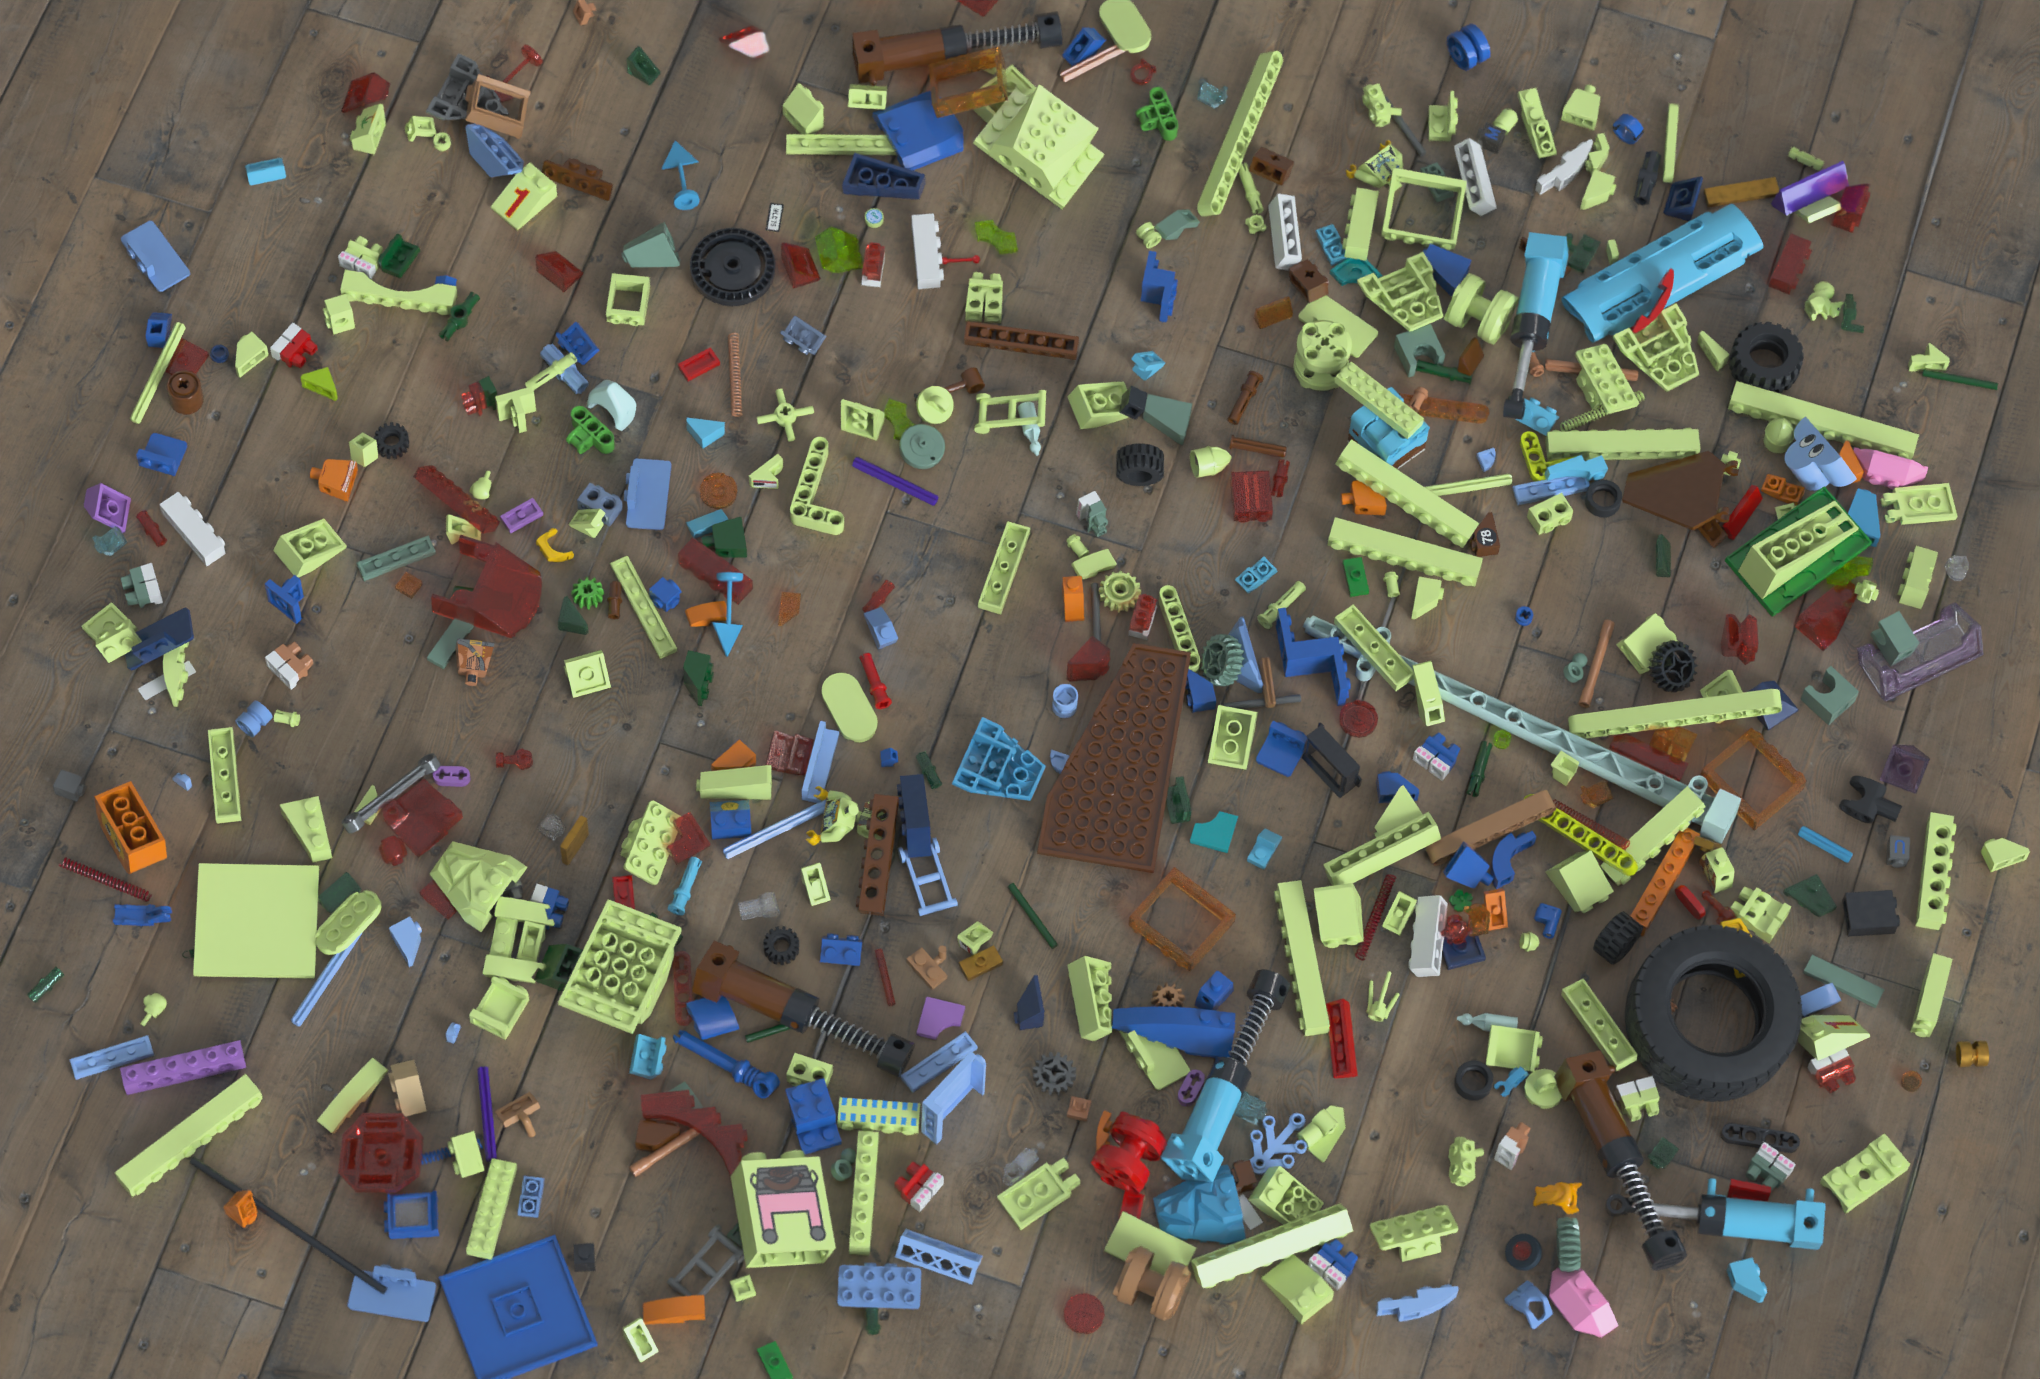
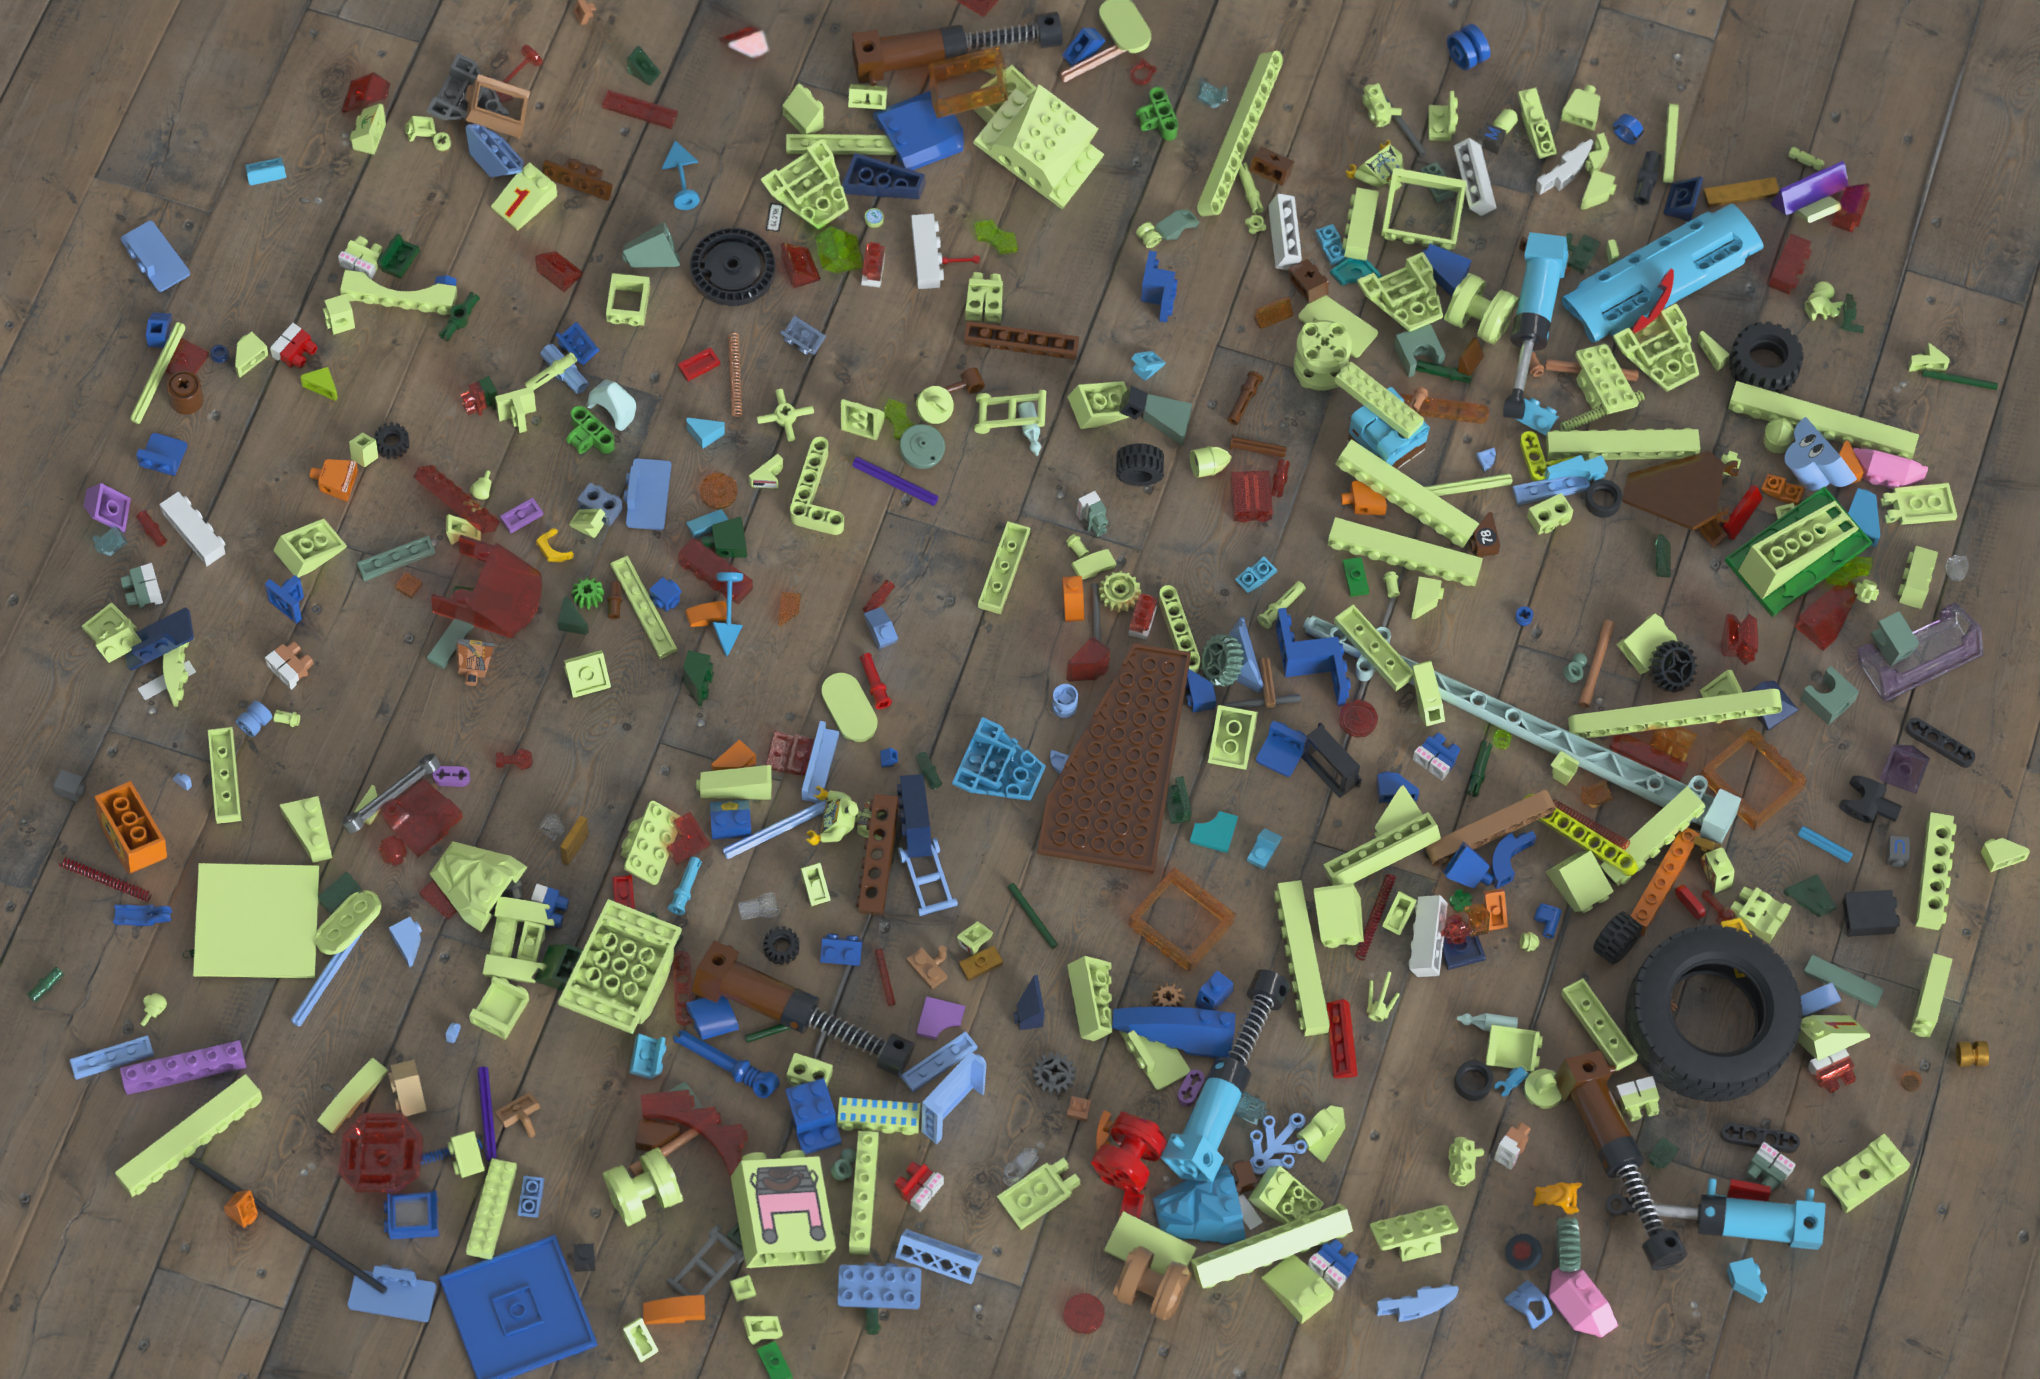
(639, 109): none -> clear red tile
(656, 1180): none -> yellowish green piece
(762, 1328): none -> yellowish green slope
(810, 186): none -> yellowish green wedge
(1938, 745): none -> black beam

